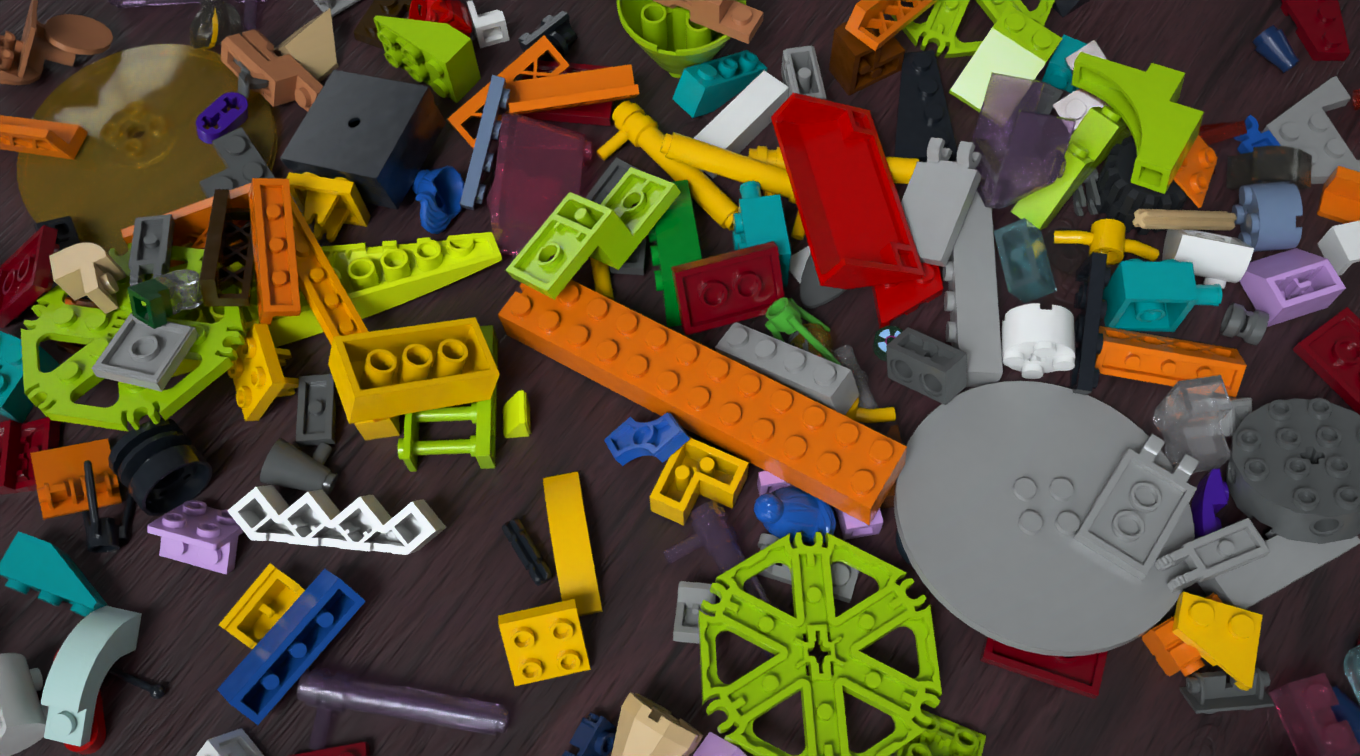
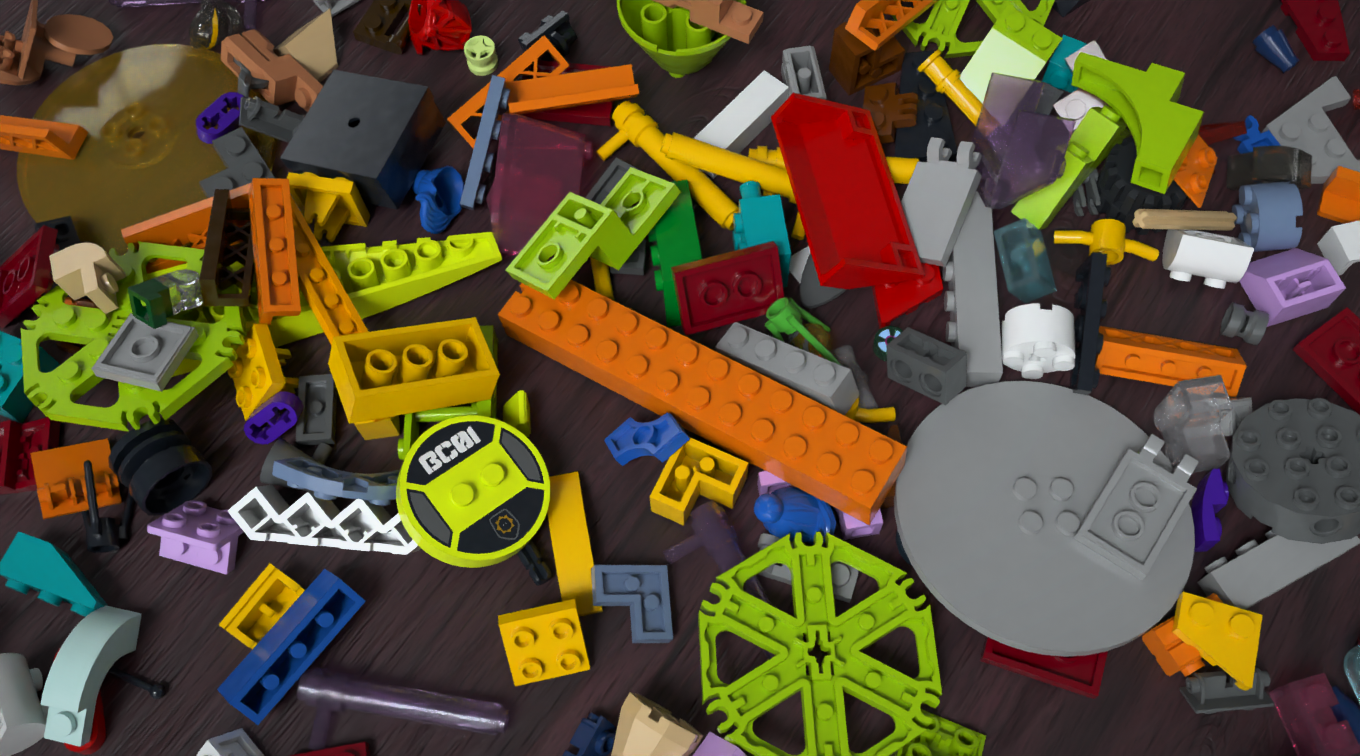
(151, 247): dark grey hinge -> none
(268, 118): none -> dark grey hinge
(278, 422): none -> dark purple beam
(333, 483): none -> sand blue plate
(430, 54): lime slope -> none
(472, 491): none -> piece
(475, 49): none -> yellowish green wheel
(489, 26): white panel -> none
(644, 590): none -> sand blue plate
(688, 605): light grey bracket -> none
(715, 82): teal slope -> none
(890, 109): none -> reddish brown hinge
(948, 82): none -> yellow pin
(1154, 295): teal brick -> none
(1215, 554): light grey hinge -> none

